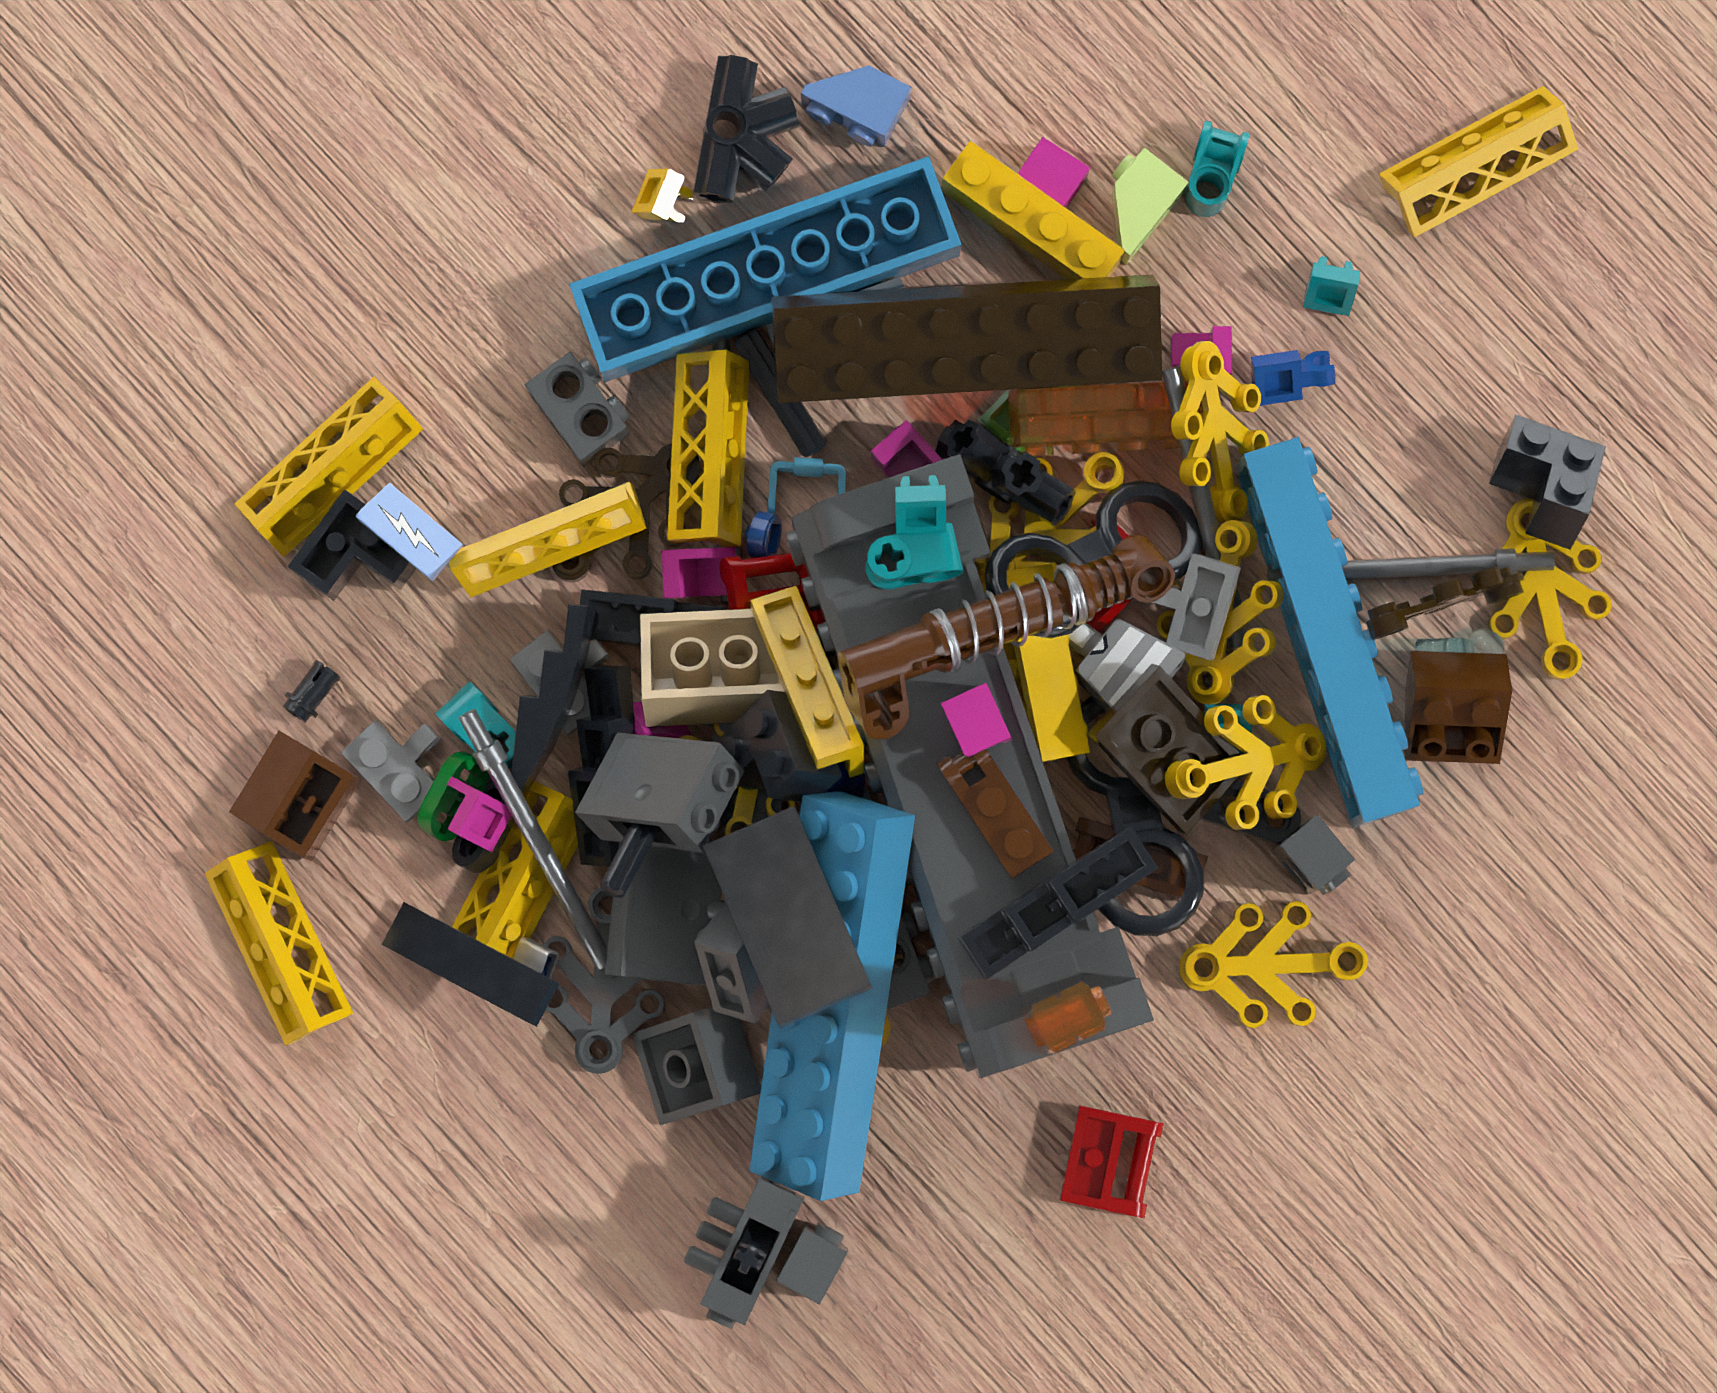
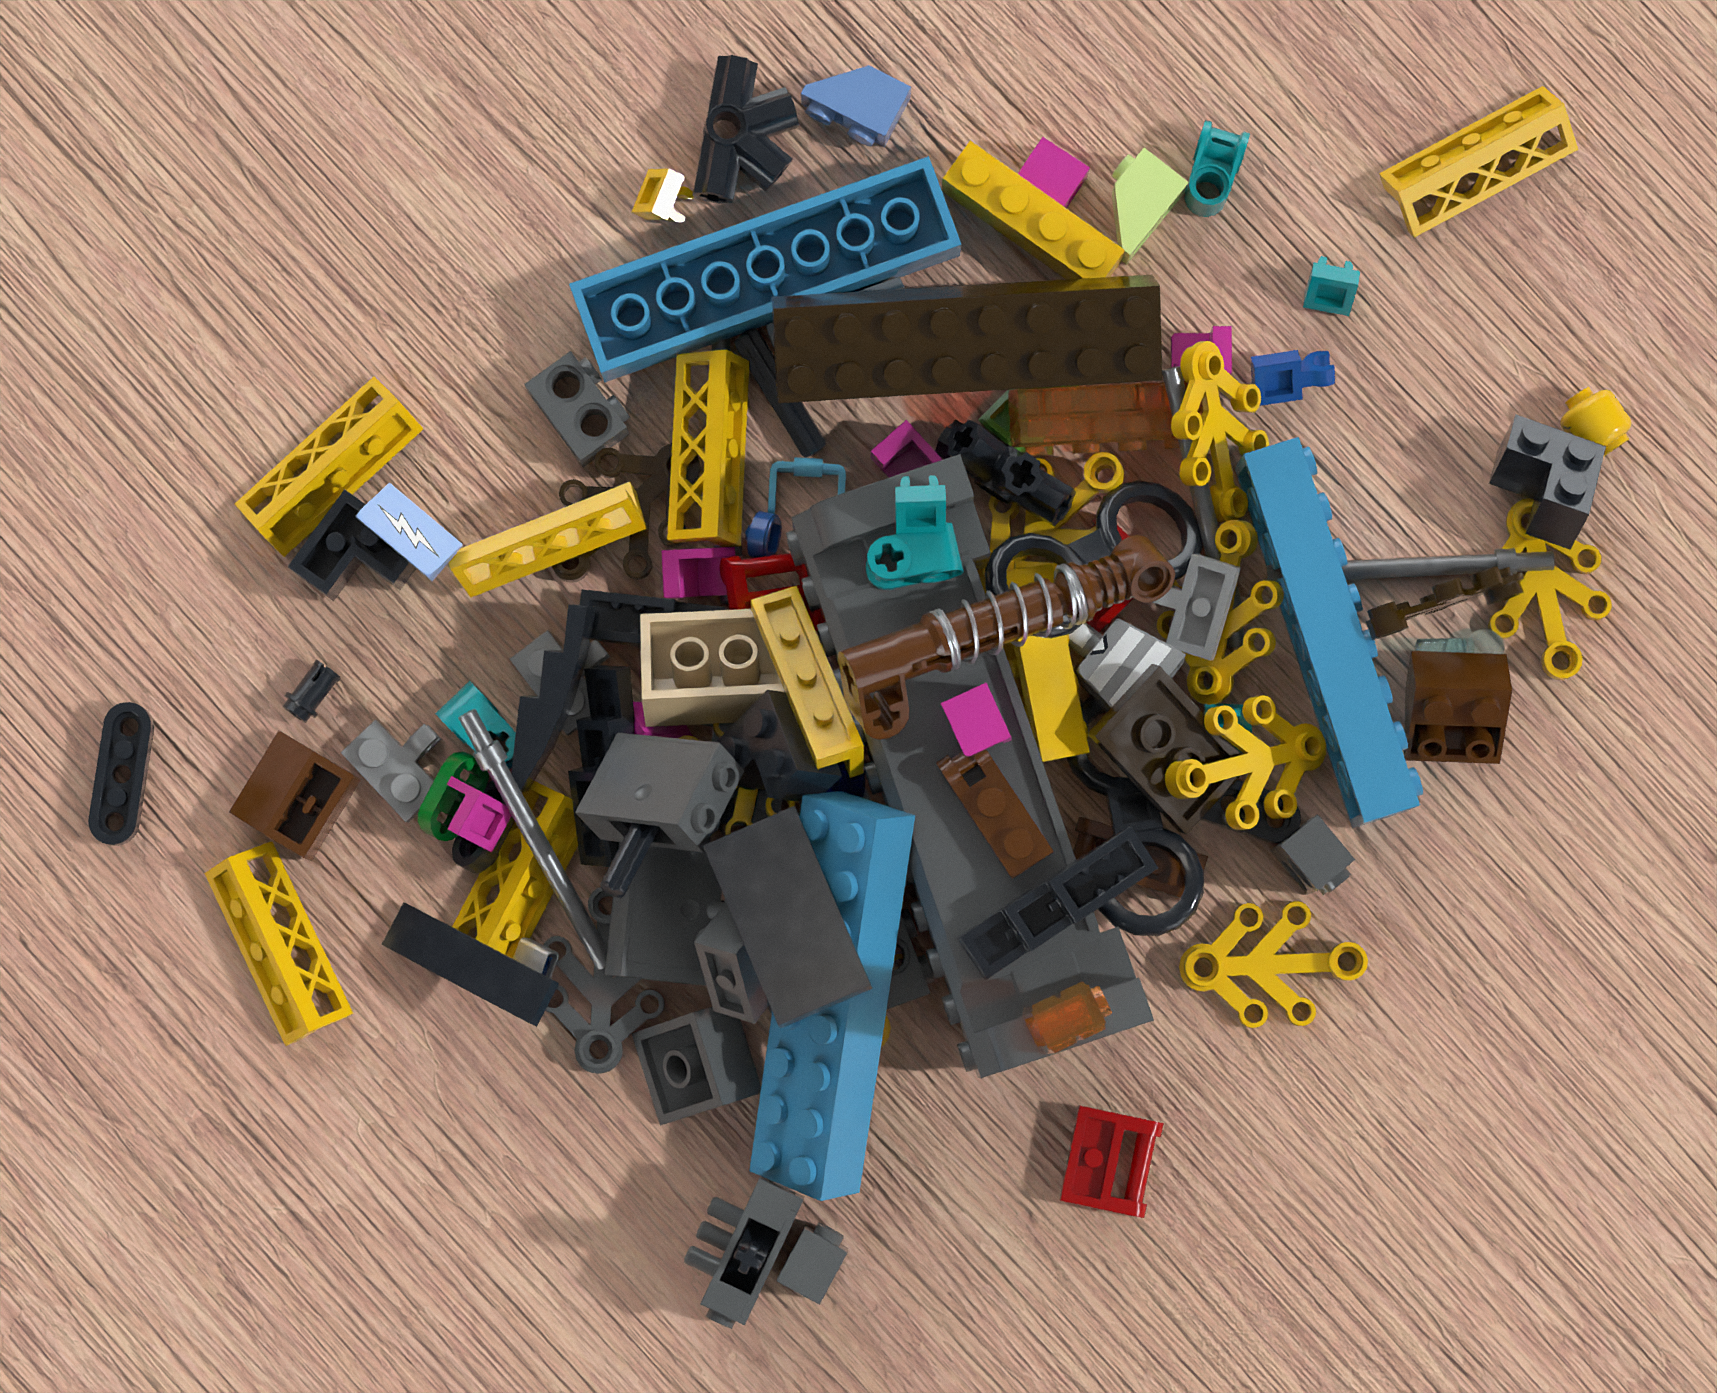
(114, 752): none -> black plate
(1597, 418): none -> yellow head

